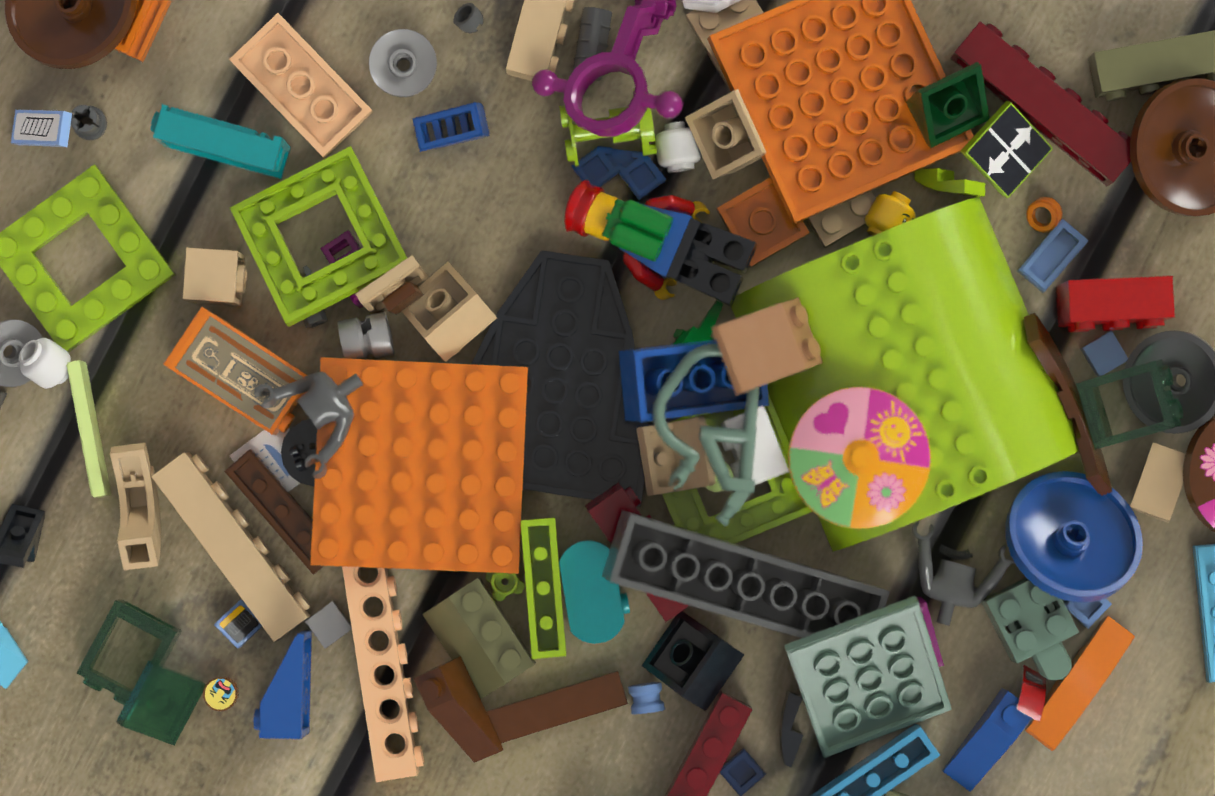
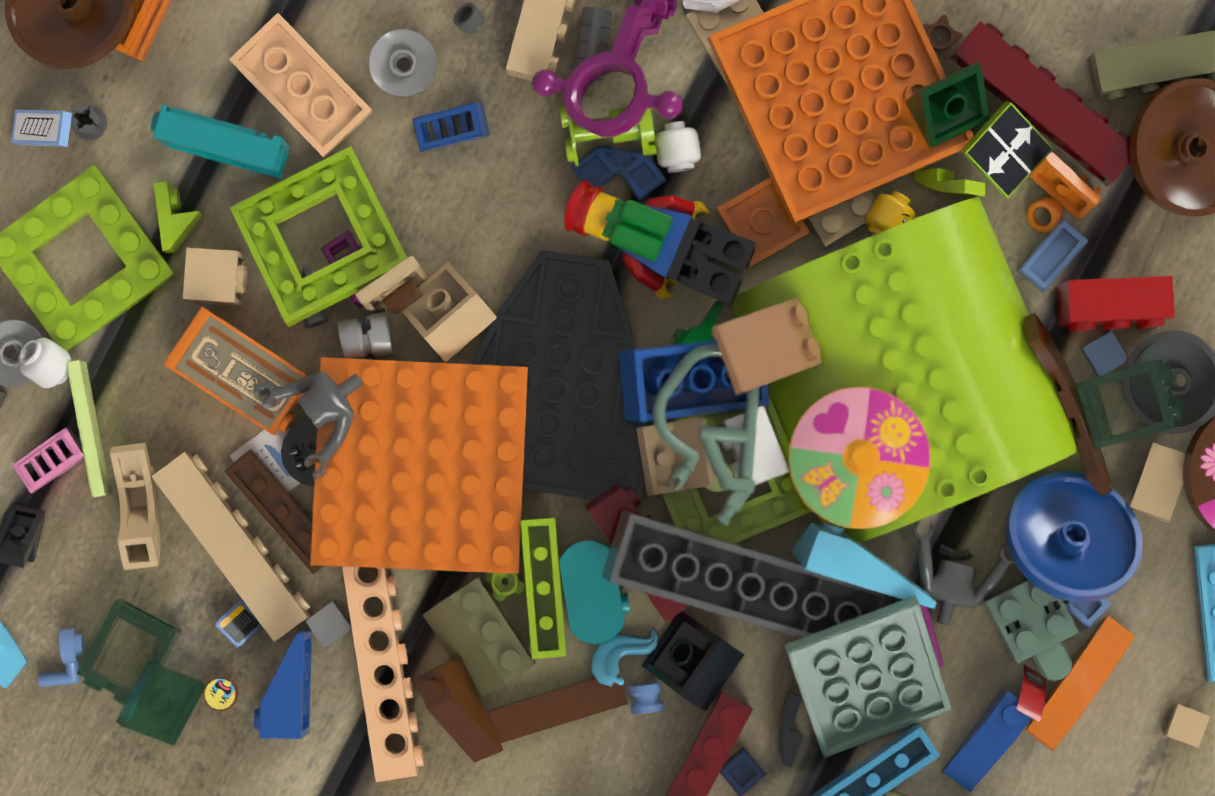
(70, 648): none -> medium blue plate
(72, 443): none -> bright pink slope
(173, 227): none -> lime slope
(608, 654): none -> medium azure piece
(726, 135): tan slope -> none
(837, 555): none -> medium azure wedge
(949, 36): none -> reddish brown plate
(1066, 186): none -> orange plate
(1187, 725): none -> tan tile

